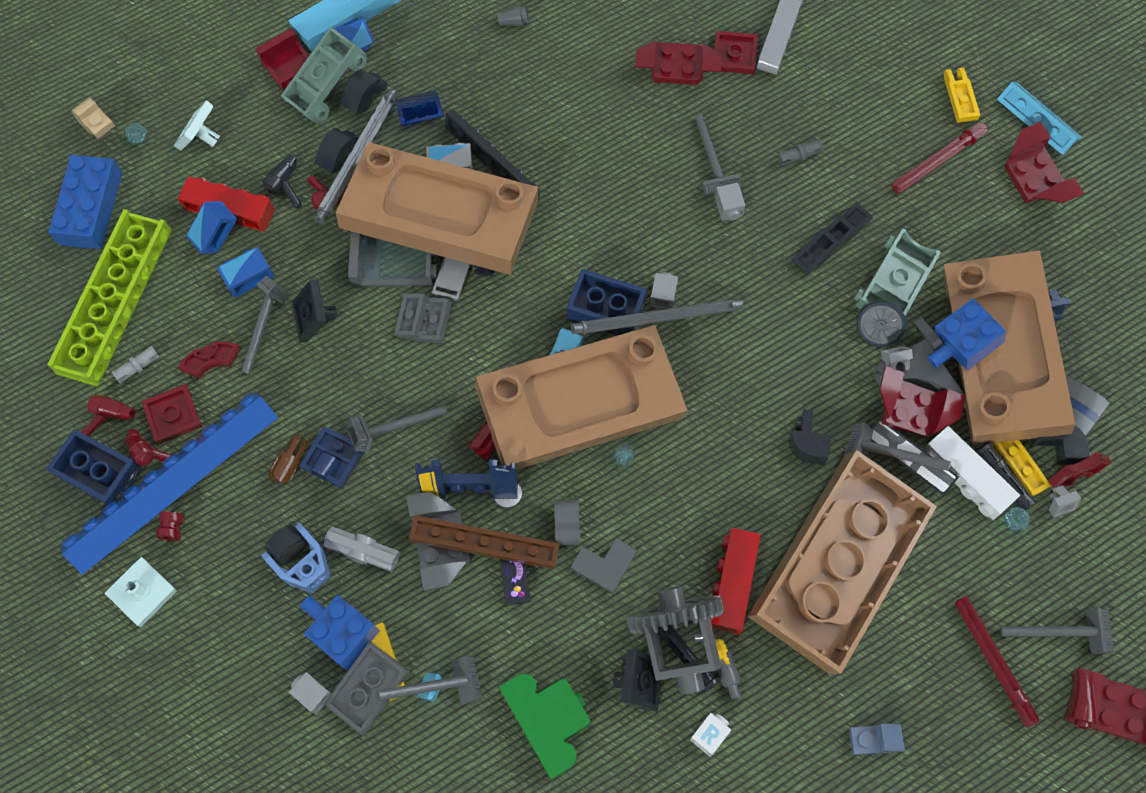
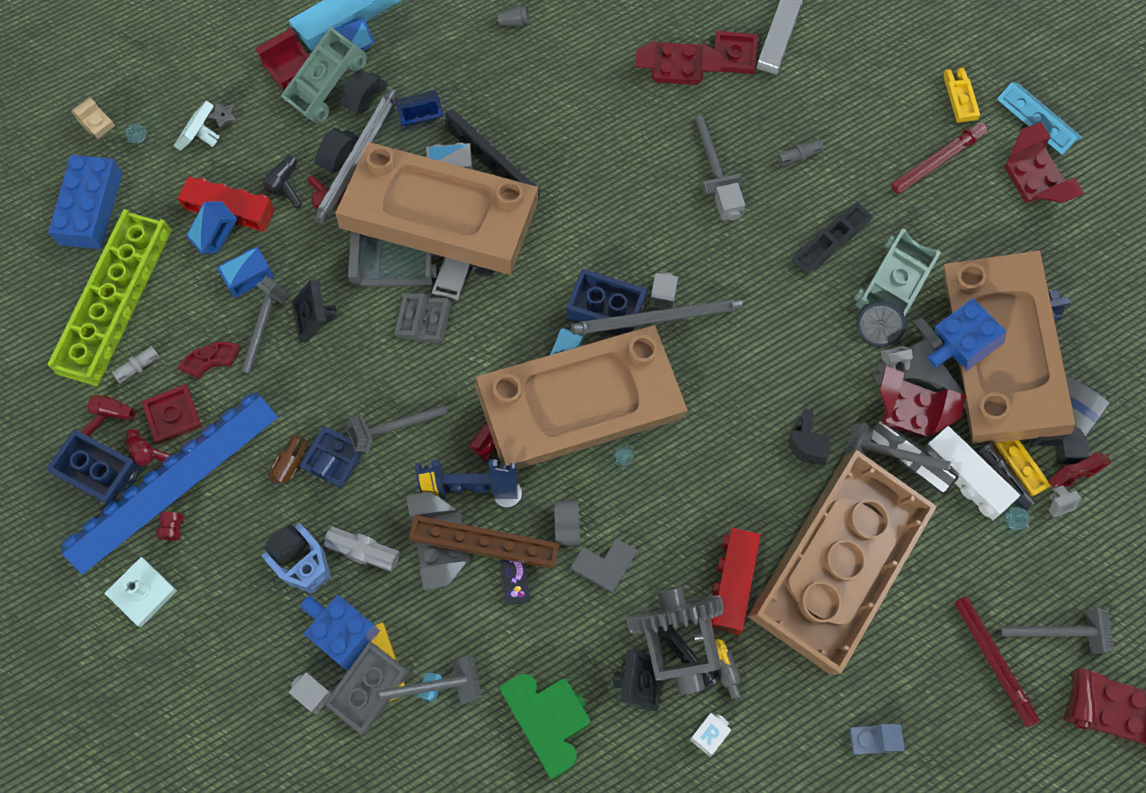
(222, 120): none -> flat silver plate

